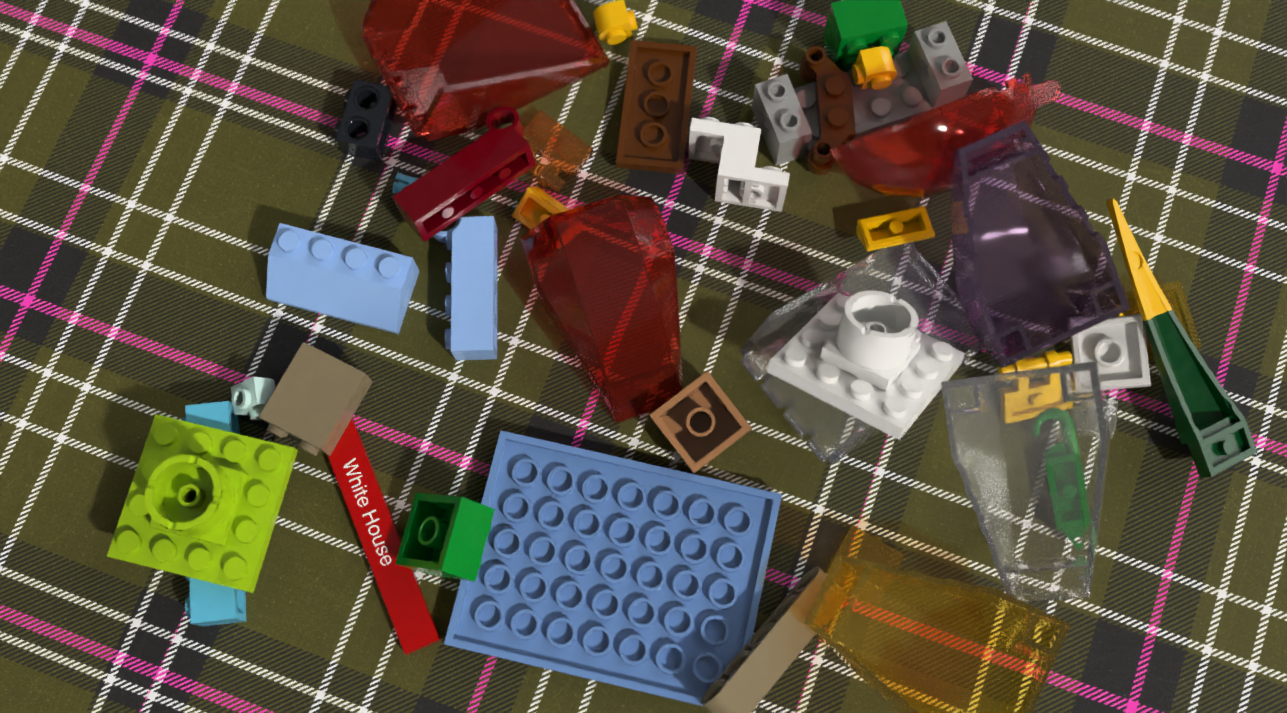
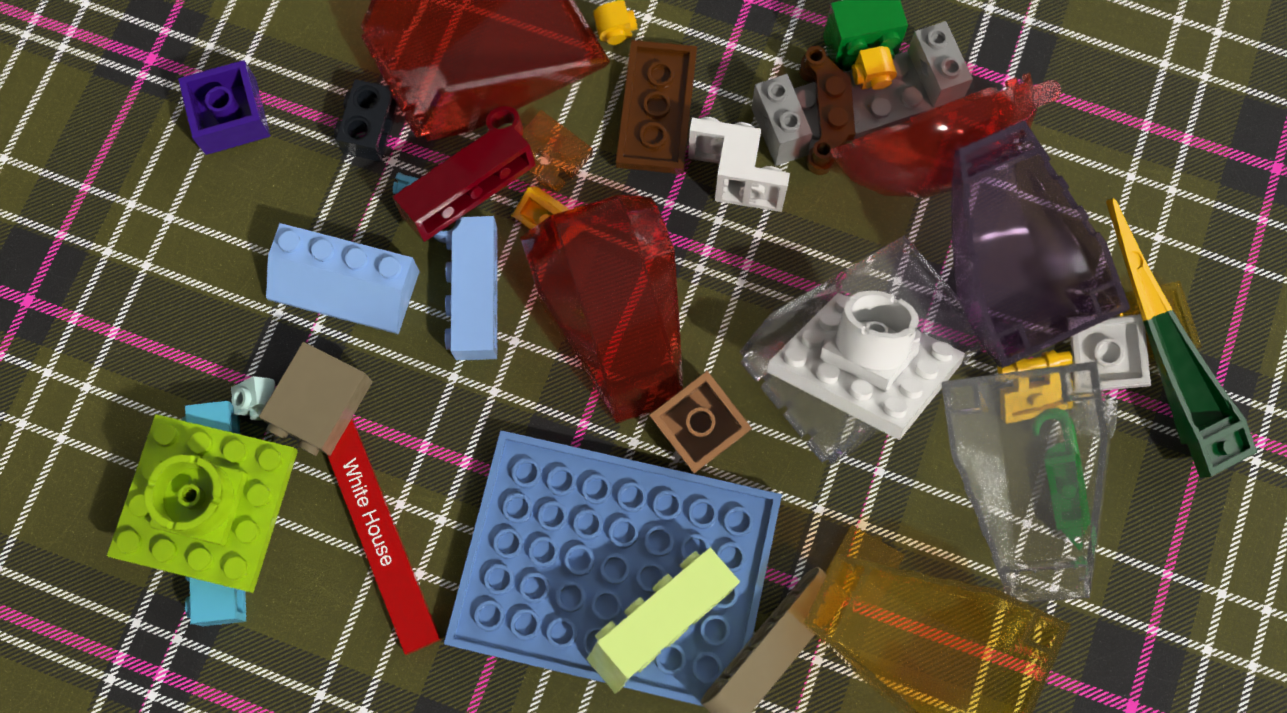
(224, 107): none -> dark purple brick
(445, 536): green brick -> none
(661, 618): none -> yellowish green wedge
(894, 228): yellow slope -> none

